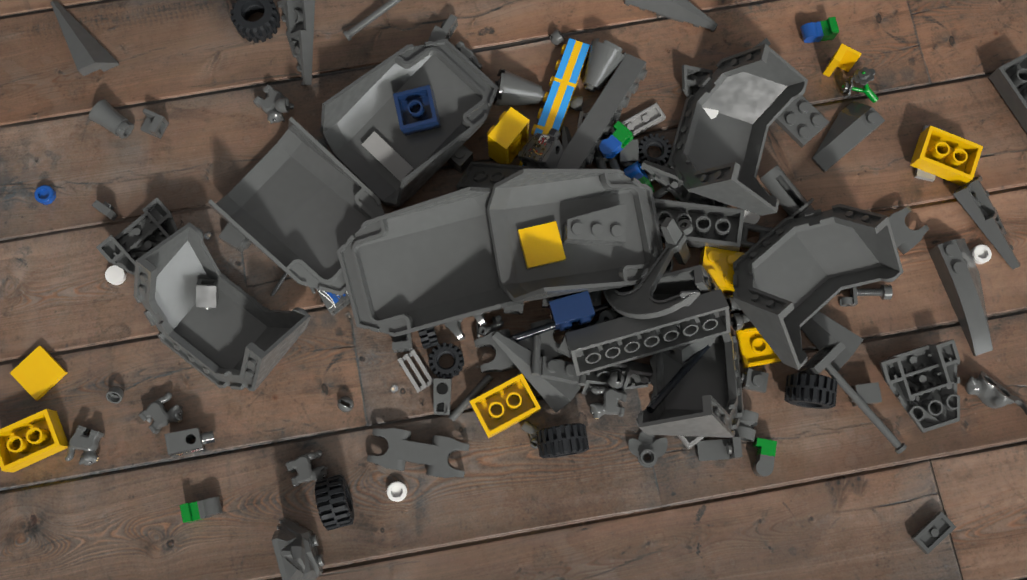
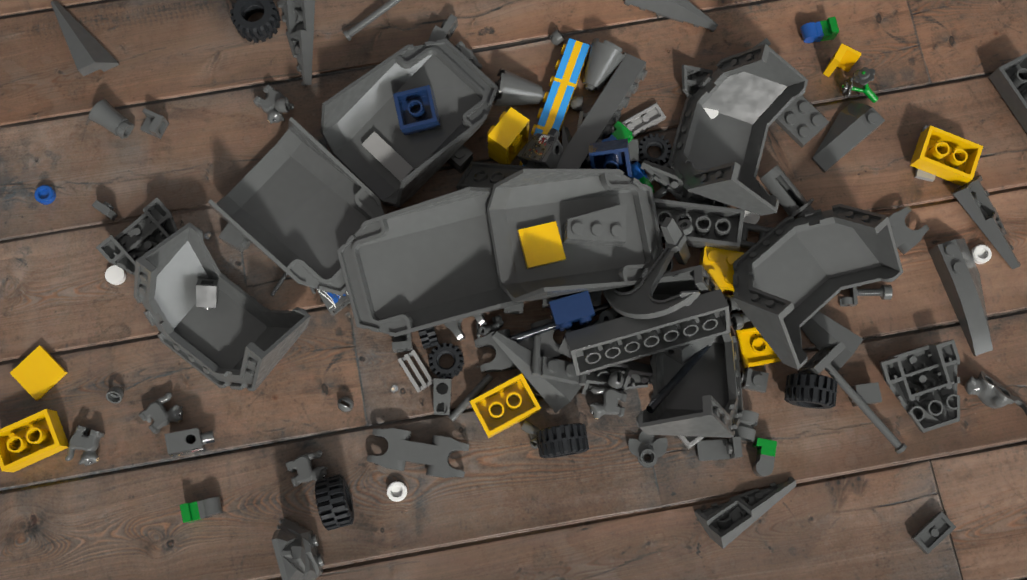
(611, 155): none -> dark blue brick
(731, 518): none -> dark grey wedge

